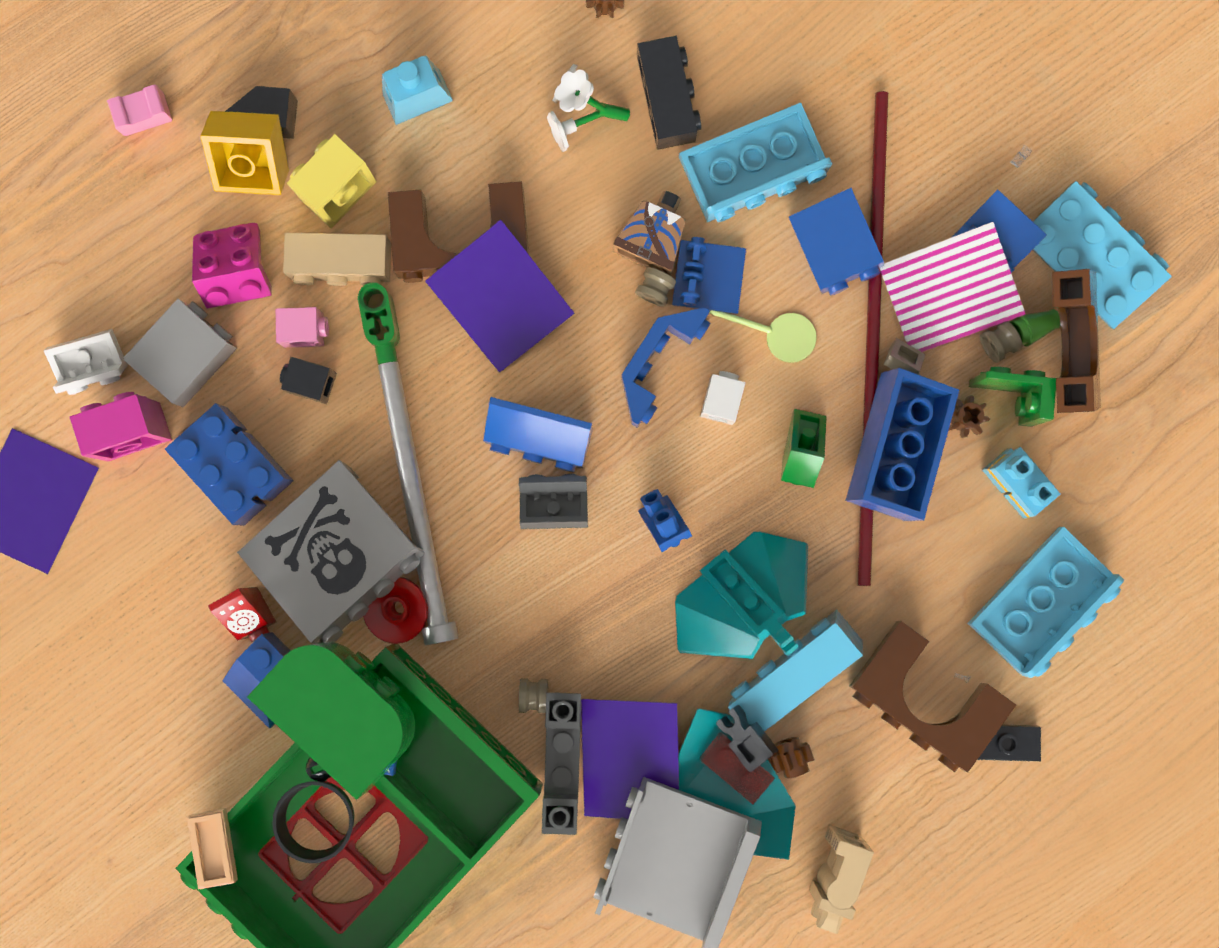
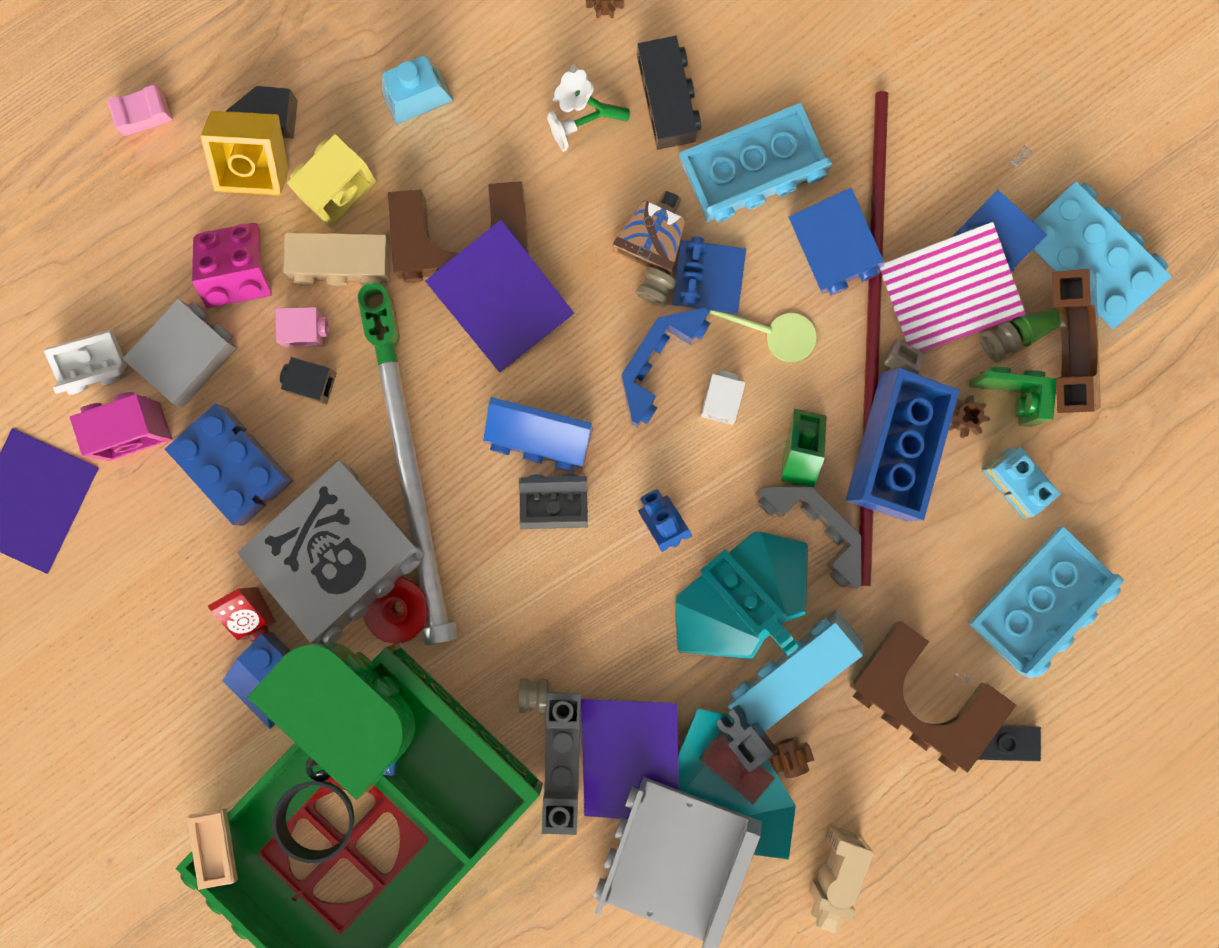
(847, 562): none -> dark grey slope

